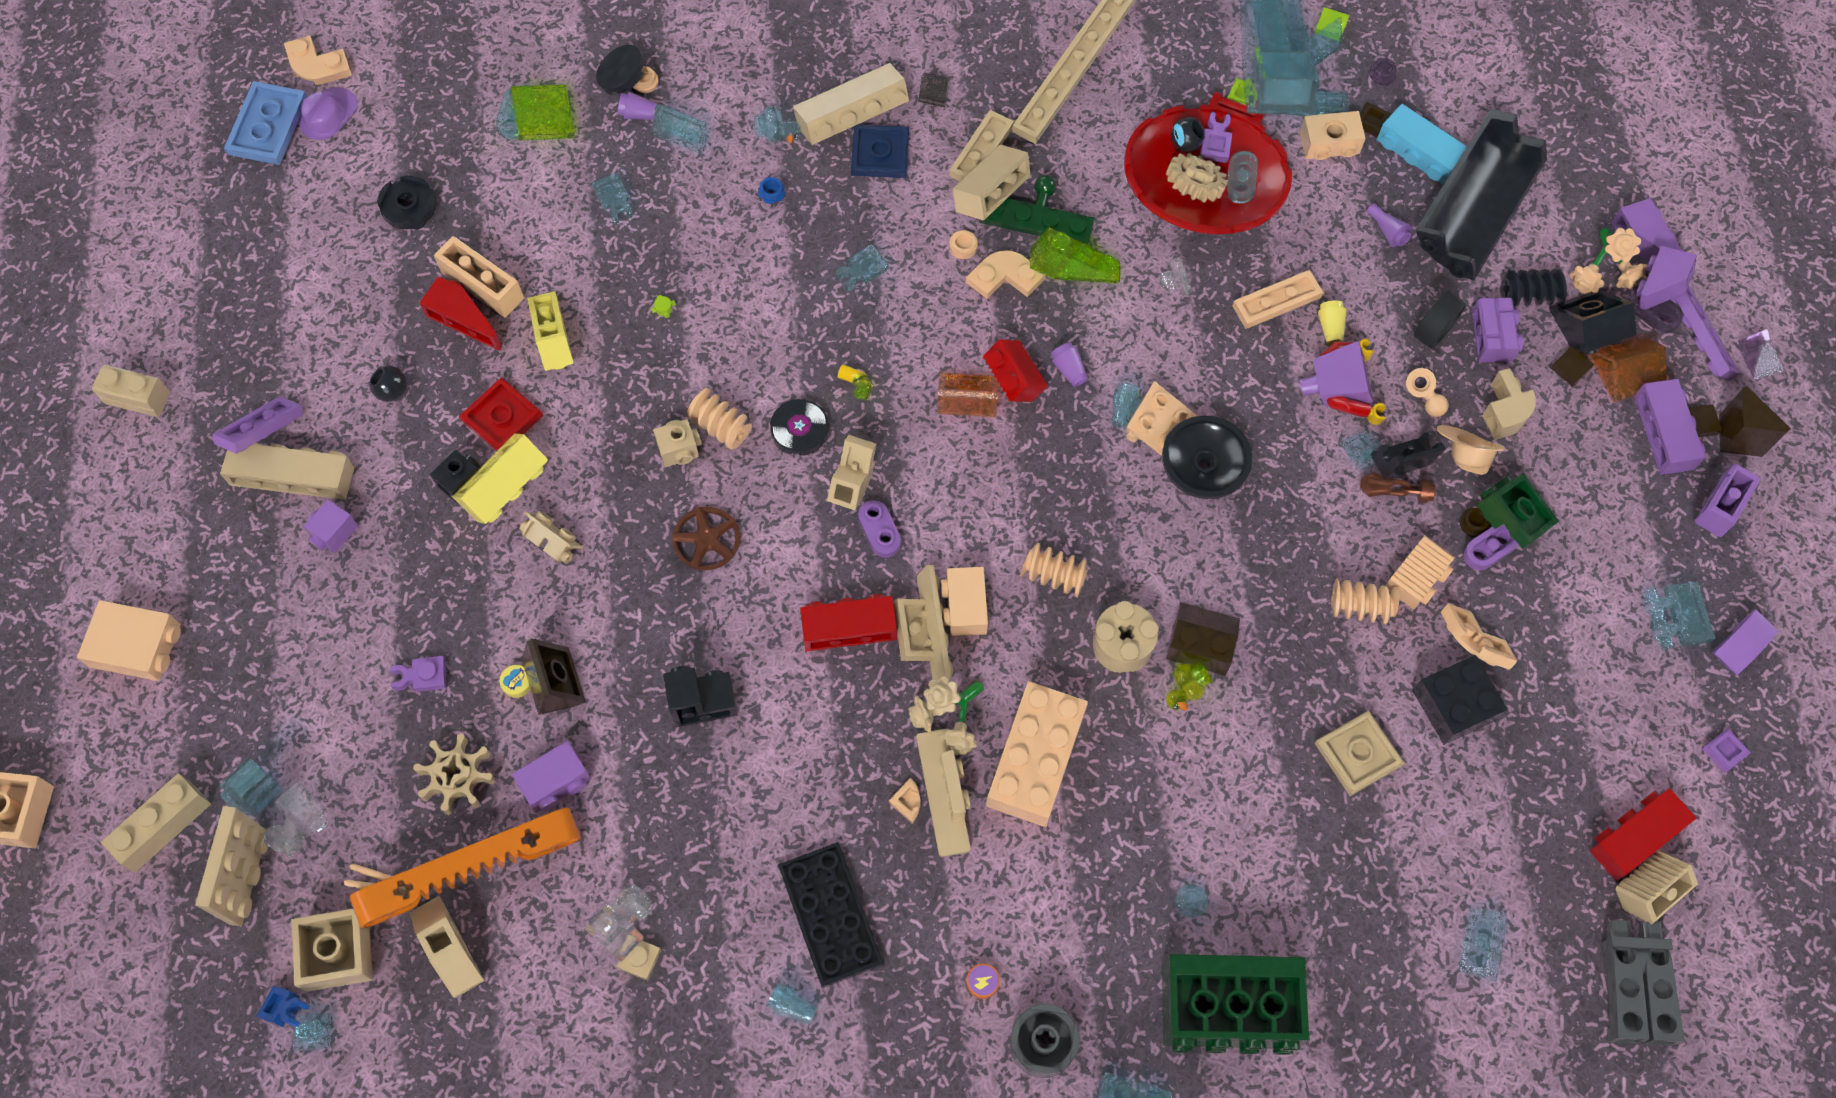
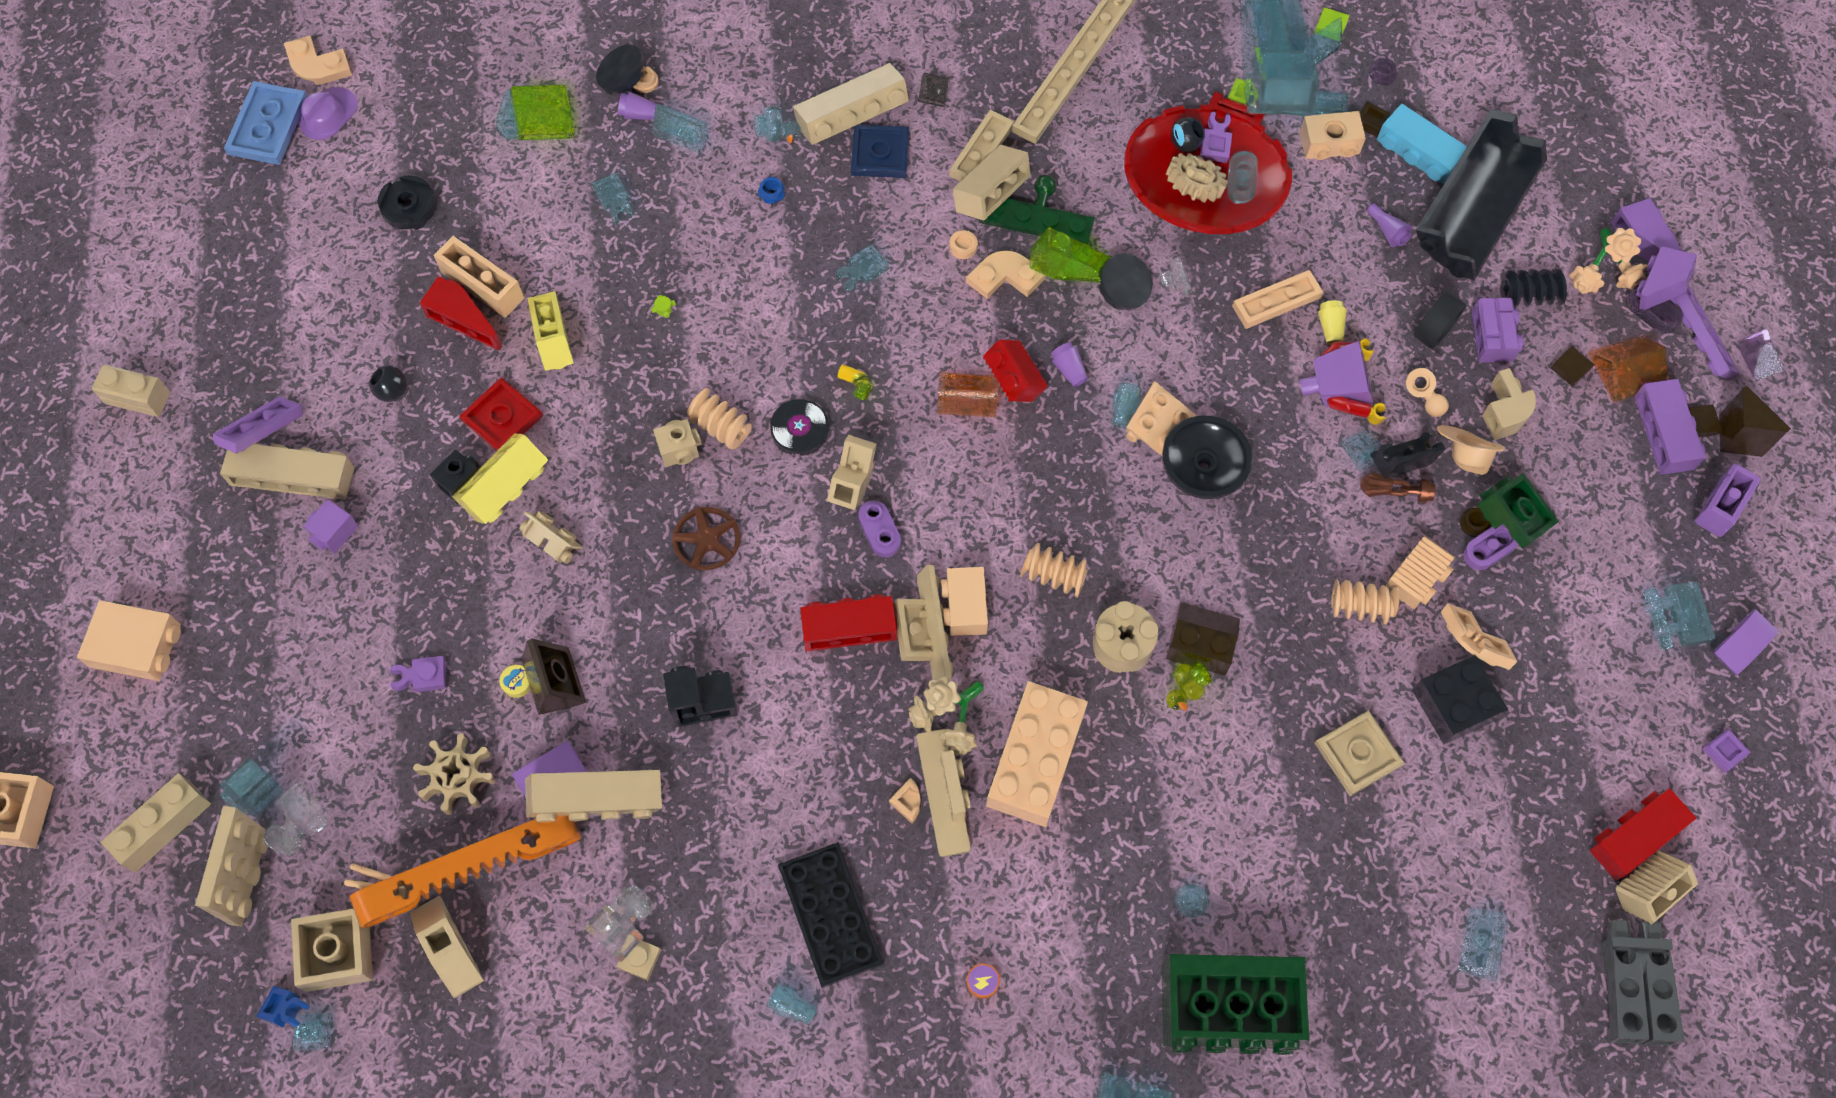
(593, 794): none -> tan brick
(1059, 1029): dark grey brick -> none
(1125, 282): none -> black tile
(1595, 321): black slope -> none

